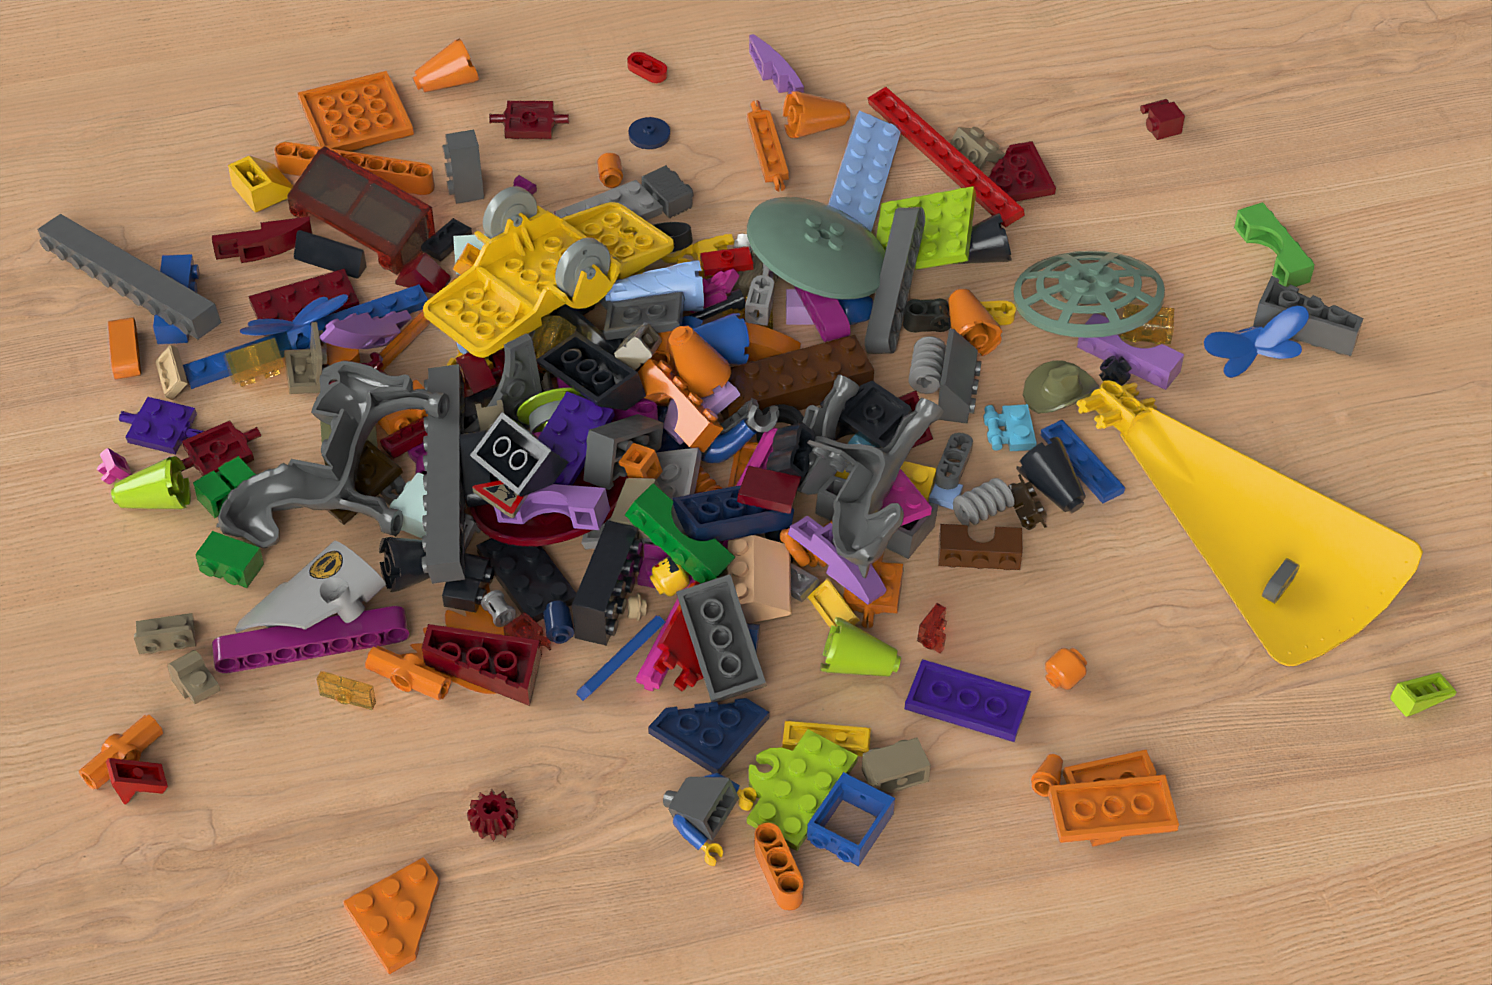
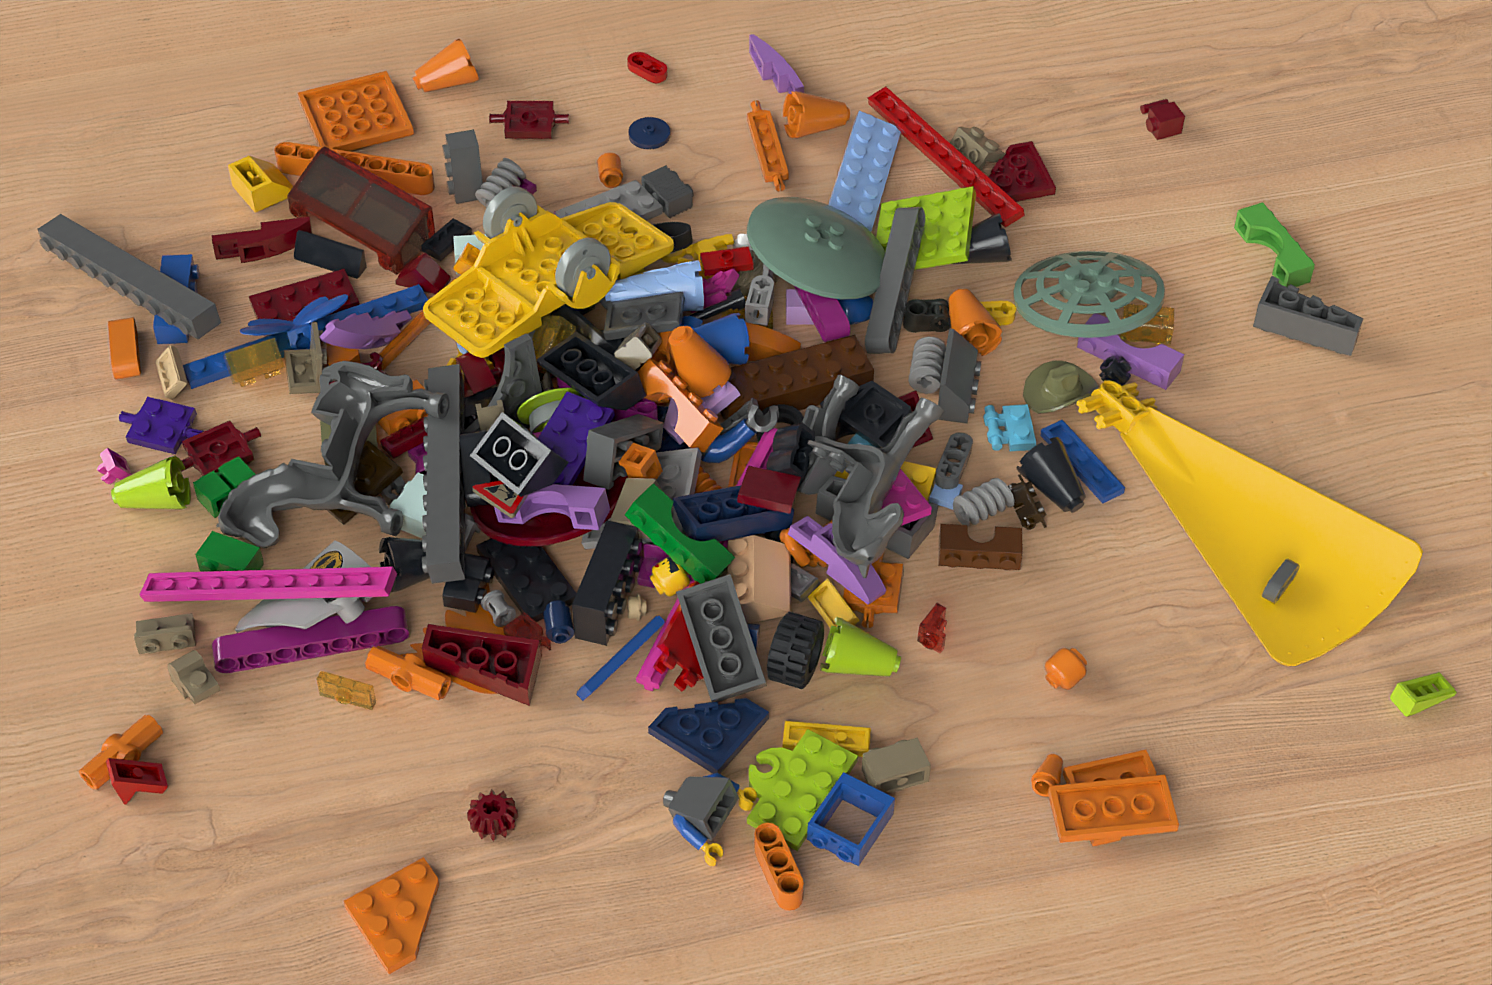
(269, 584): none -> dark pink plate
(502, 177): none -> light grey piece
(795, 650): none -> black tyre
(968, 700): dark purple plate -> none
(1271, 341): blue piece -> none

